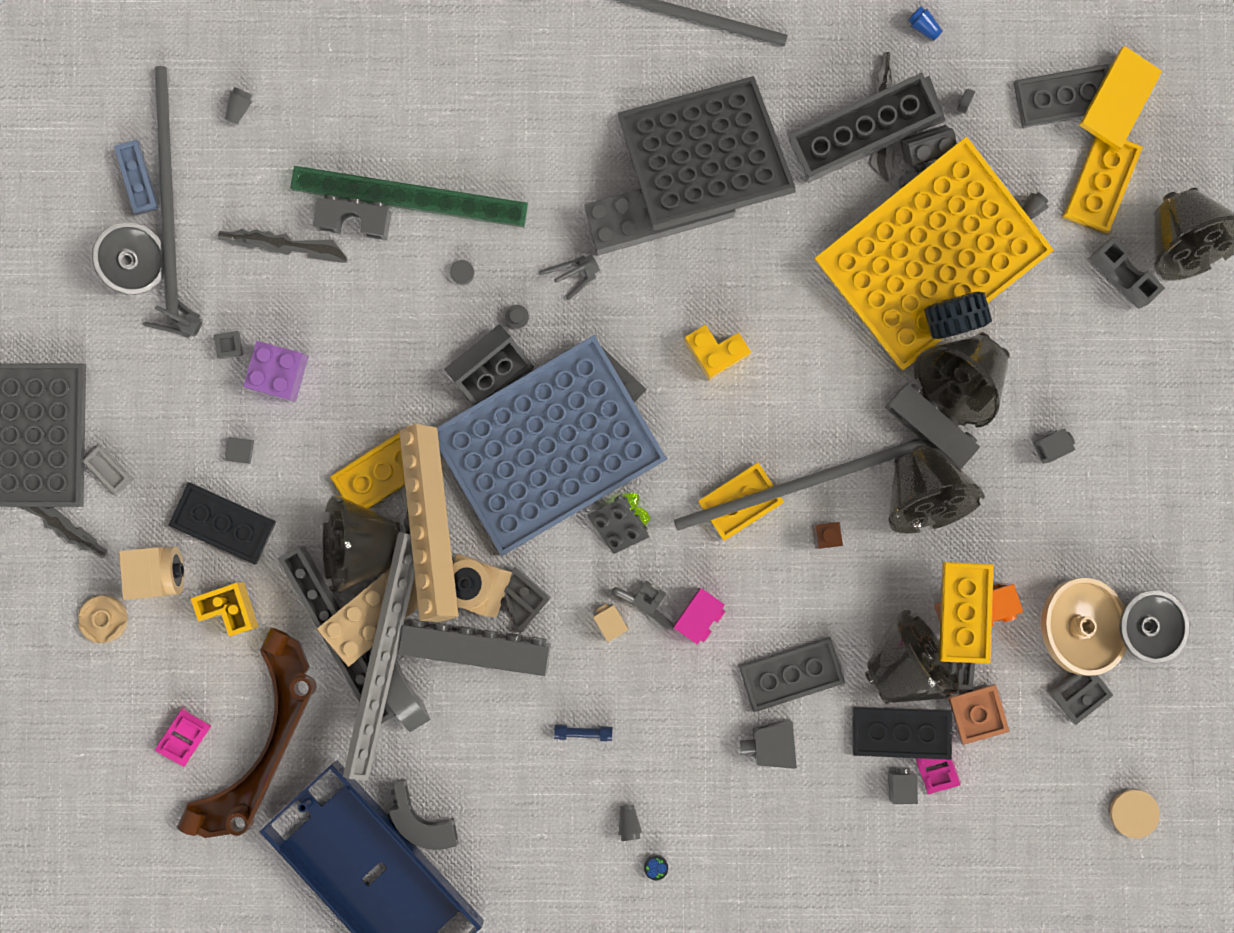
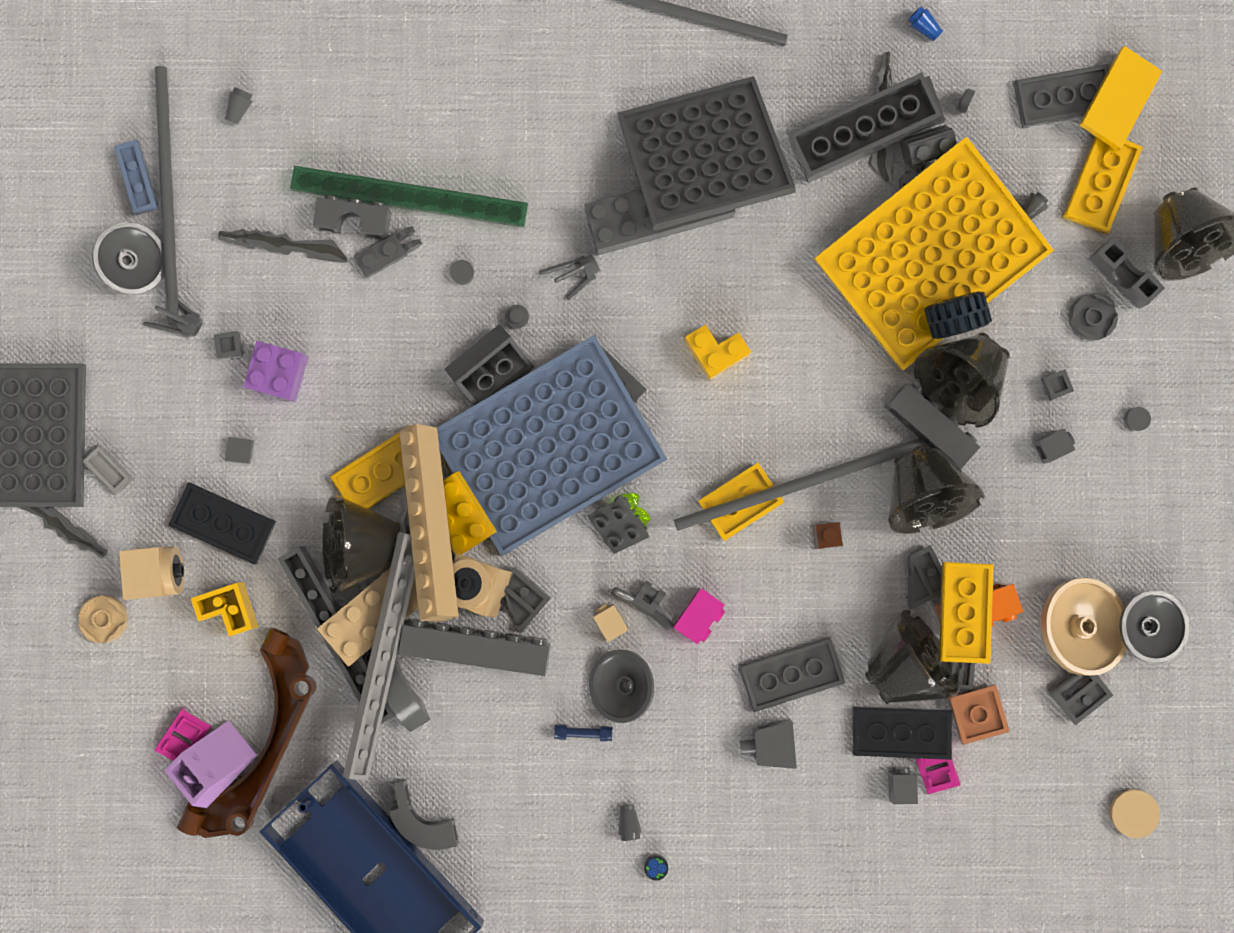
(211, 765): none -> lavender slope
(386, 252): none -> dark grey hinge
(465, 516): none -> yellow plate
(610, 686): none -> dark grey dish
(923, 577): none -> dark grey wing
(1057, 384): none -> dark grey plate
(1093, 317): none -> dark grey tile
(1137, 419): none -> dark grey tile

